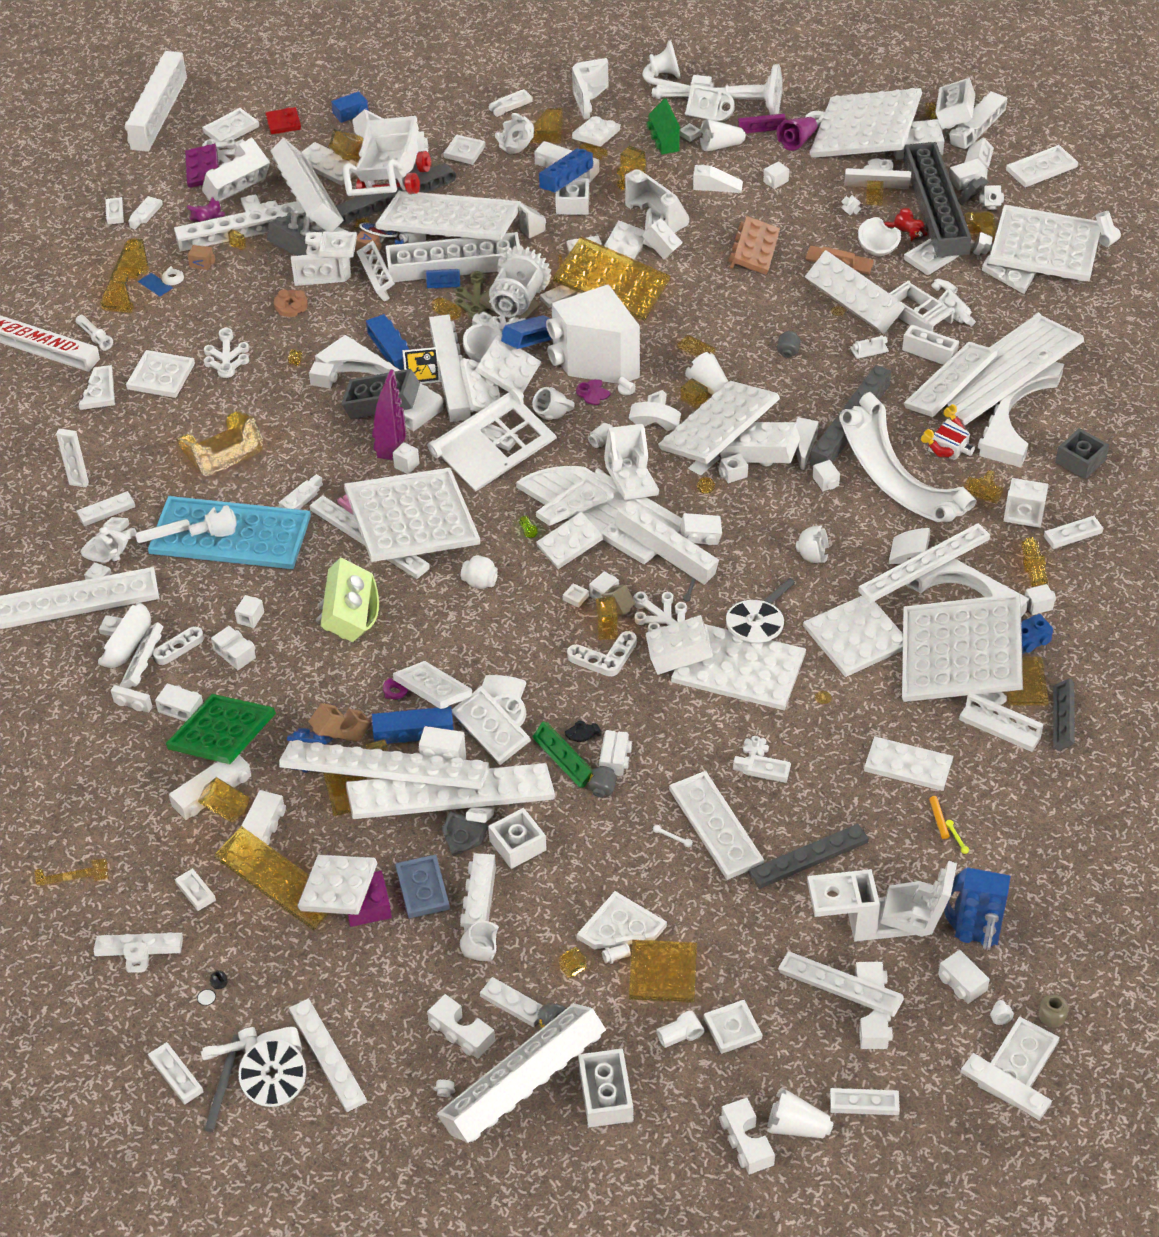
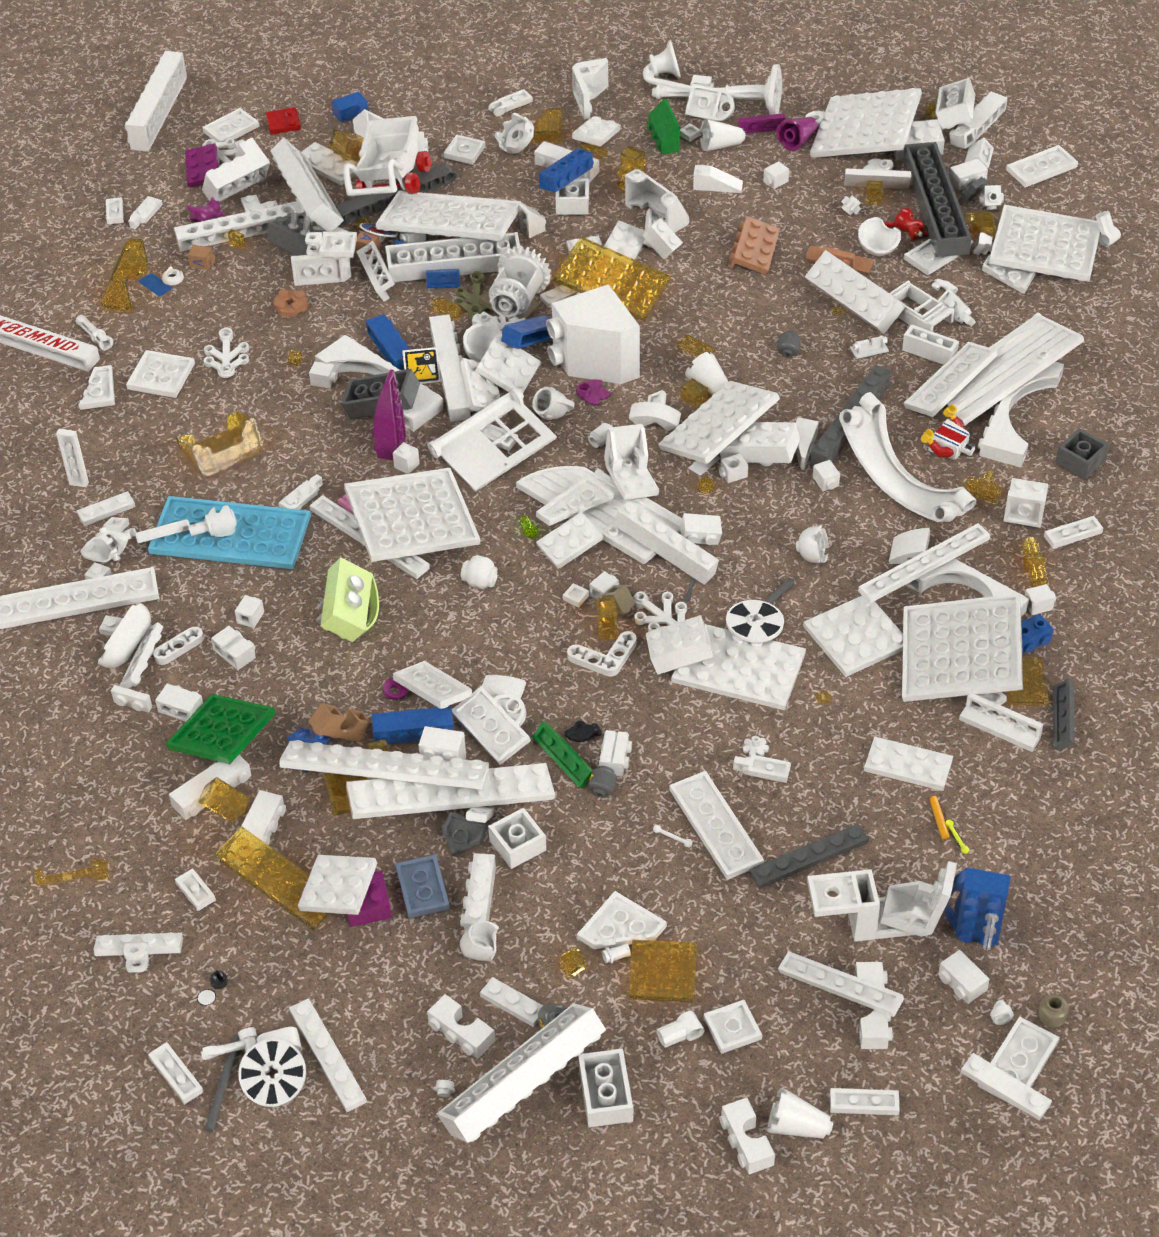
(625, 387): white plate -> none

